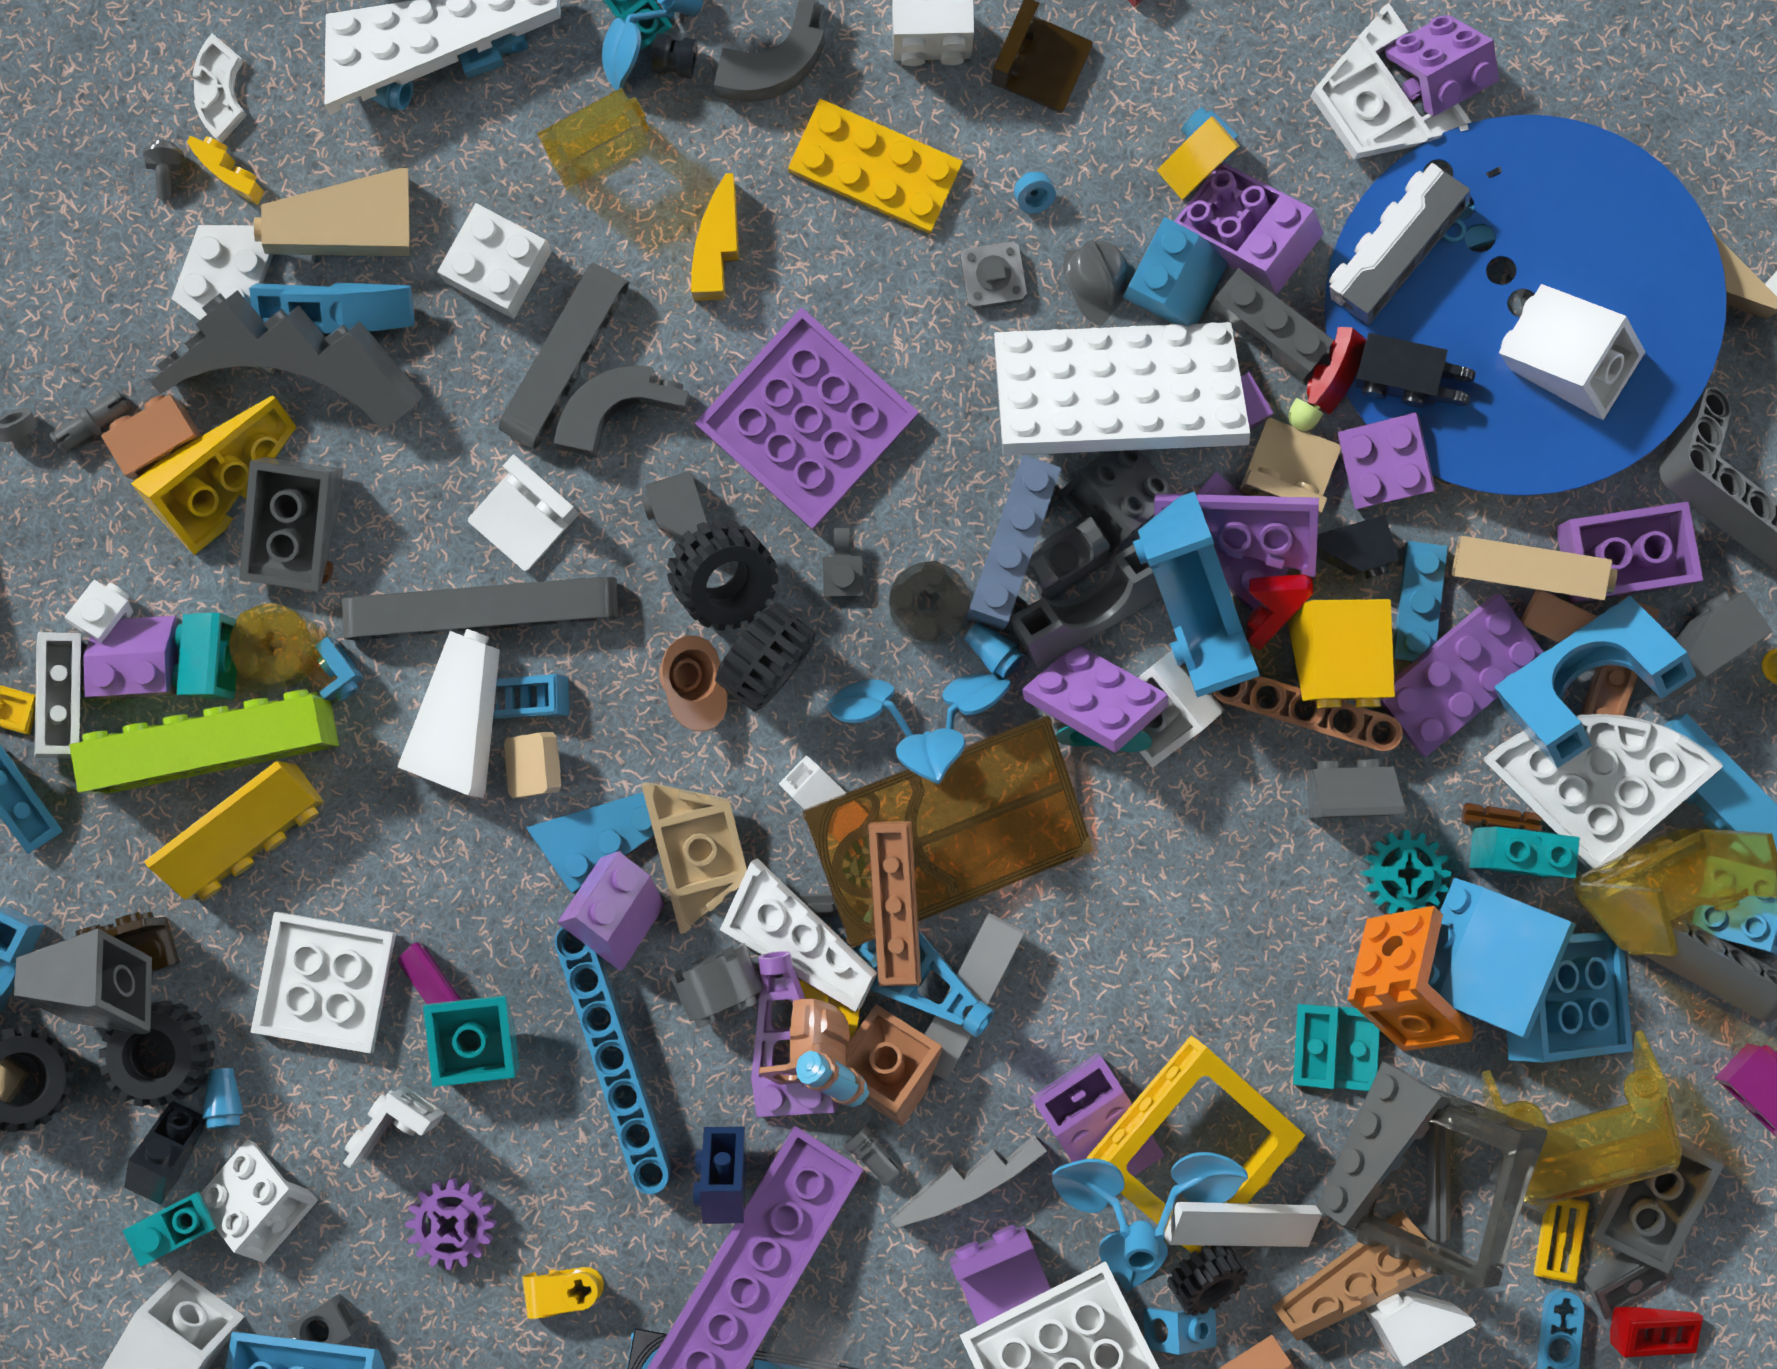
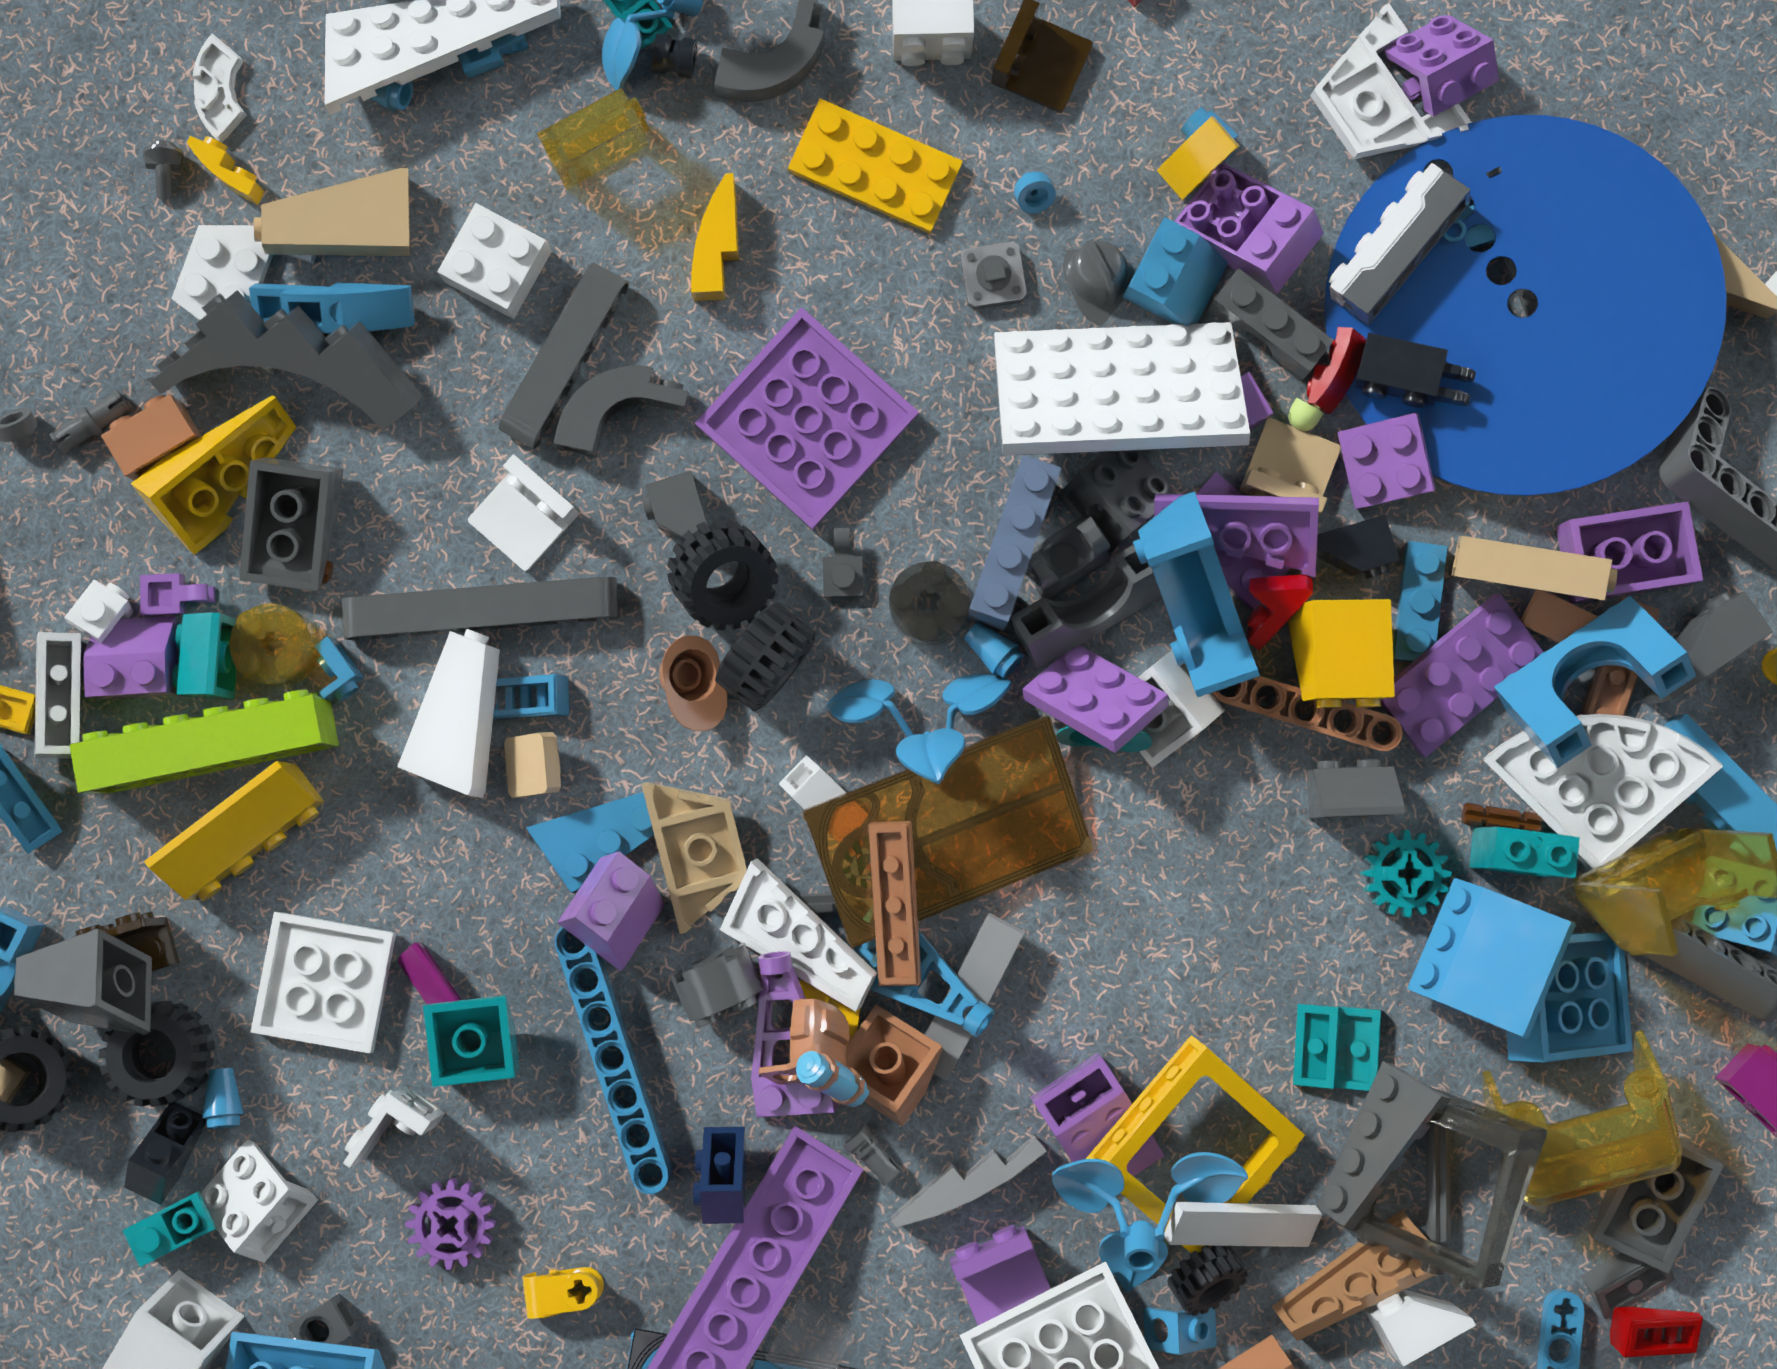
(168, 594): none -> medium lavender plate
(1393, 982): orange bracket -> none
(1573, 349): white slope -> none
(1576, 1245): yellow tile -> none

